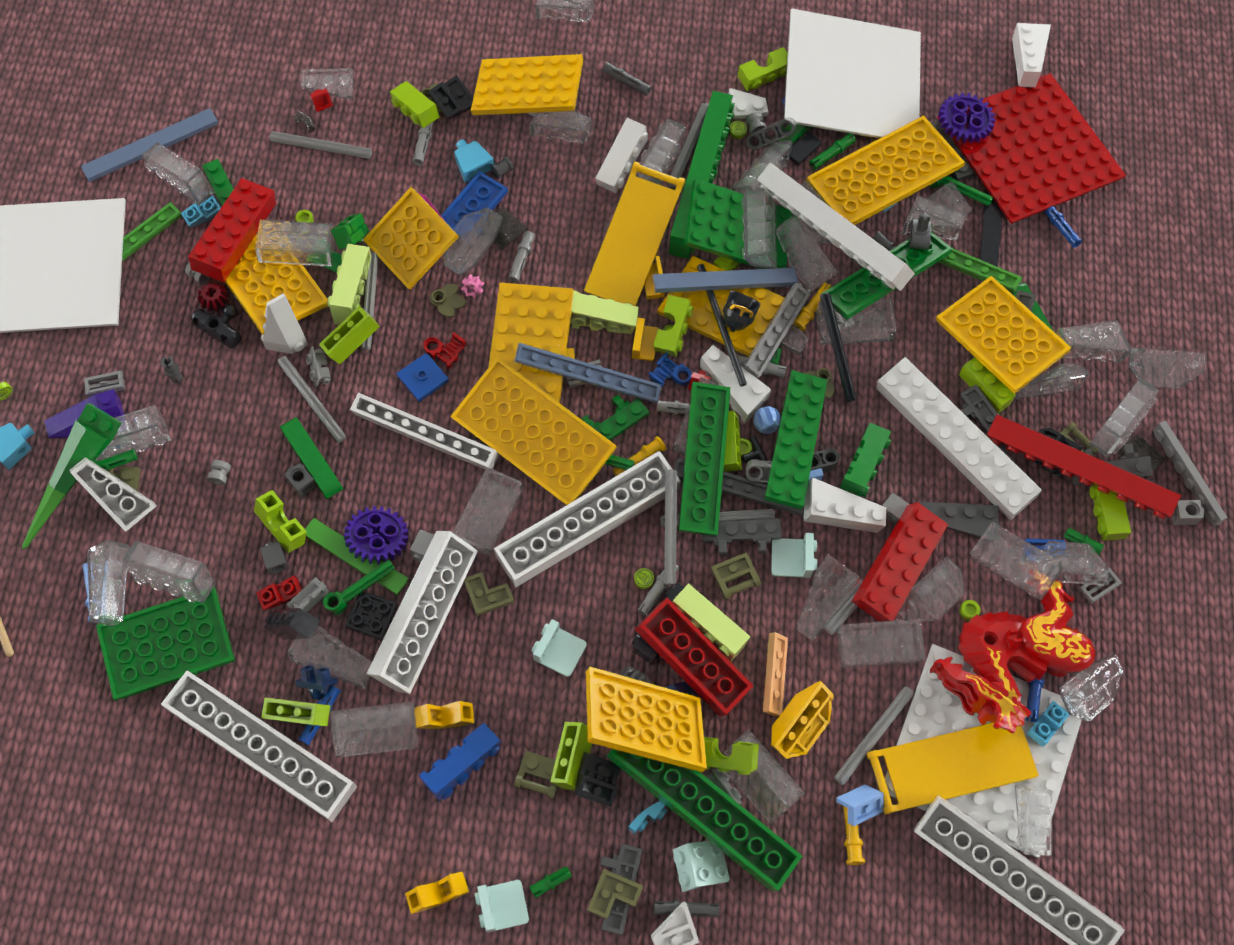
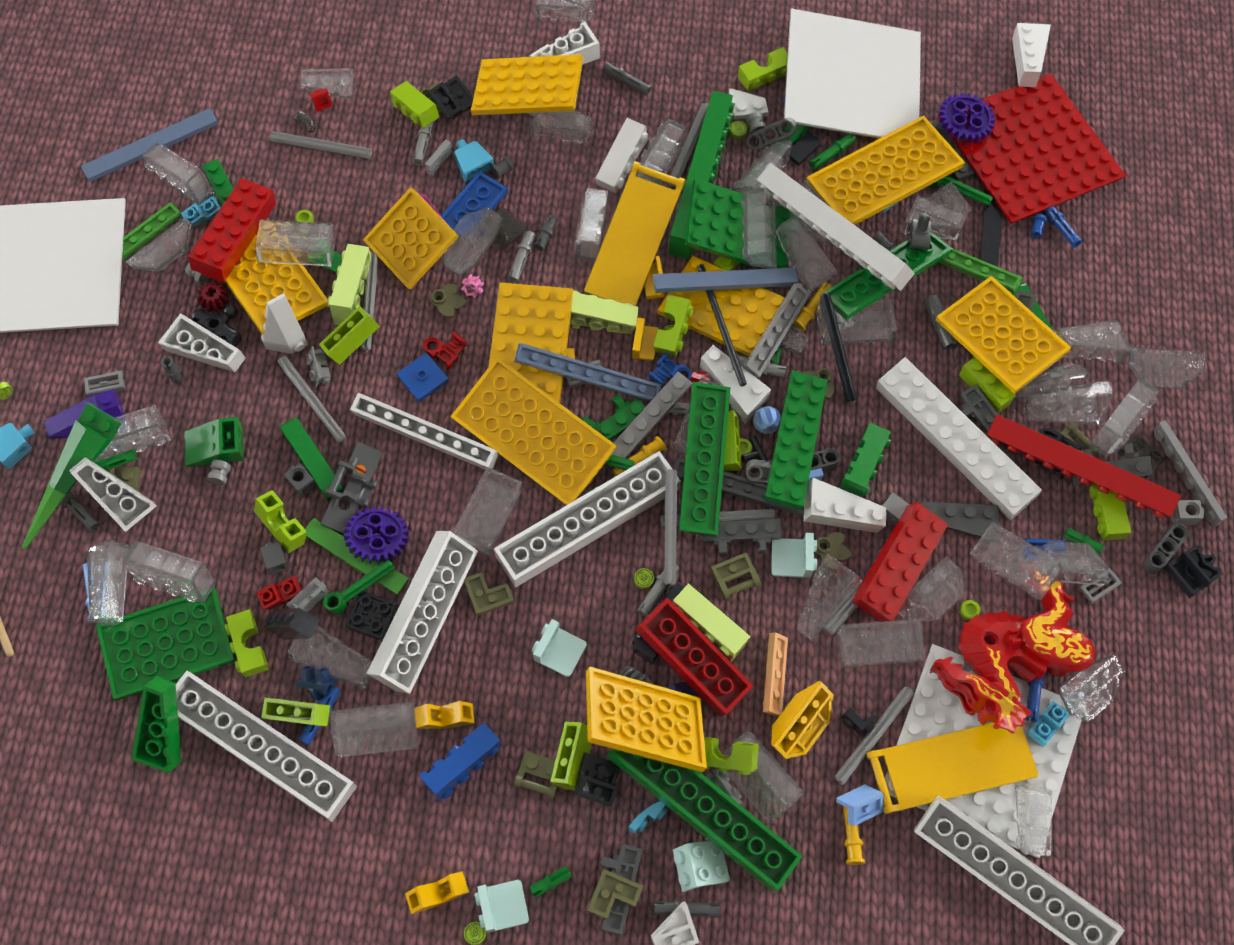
(70, 502): none -> dark grey pin
(158, 727): none -> green wedge
(163, 249): none -> clear wedge
(199, 344): none -> white wedge
(214, 441): none -> green slope
(241, 627): none -> lime arch
(350, 231): green brick -> none
(358, 489): none -> dark grey piece
(421, 545): light grey brick -> none
(438, 158): none -> light grey tile
(474, 933): none -> lime tile
(546, 232): none -> dark grey pin
(576, 42): none -> white wedge
(591, 224): none -> clear wedge
(651, 415): none -> light grey plate
(739, 311): black helmet -> none
(833, 547): none -> olive plate
(856, 723): none -> black bracket
(934, 308): none -> dark grey axle
(1039, 222): none -> blue pin
(1070, 404): none -> clear wedge
(1169, 541): none -> dark grey beam
(1193, 570): none -> black plate

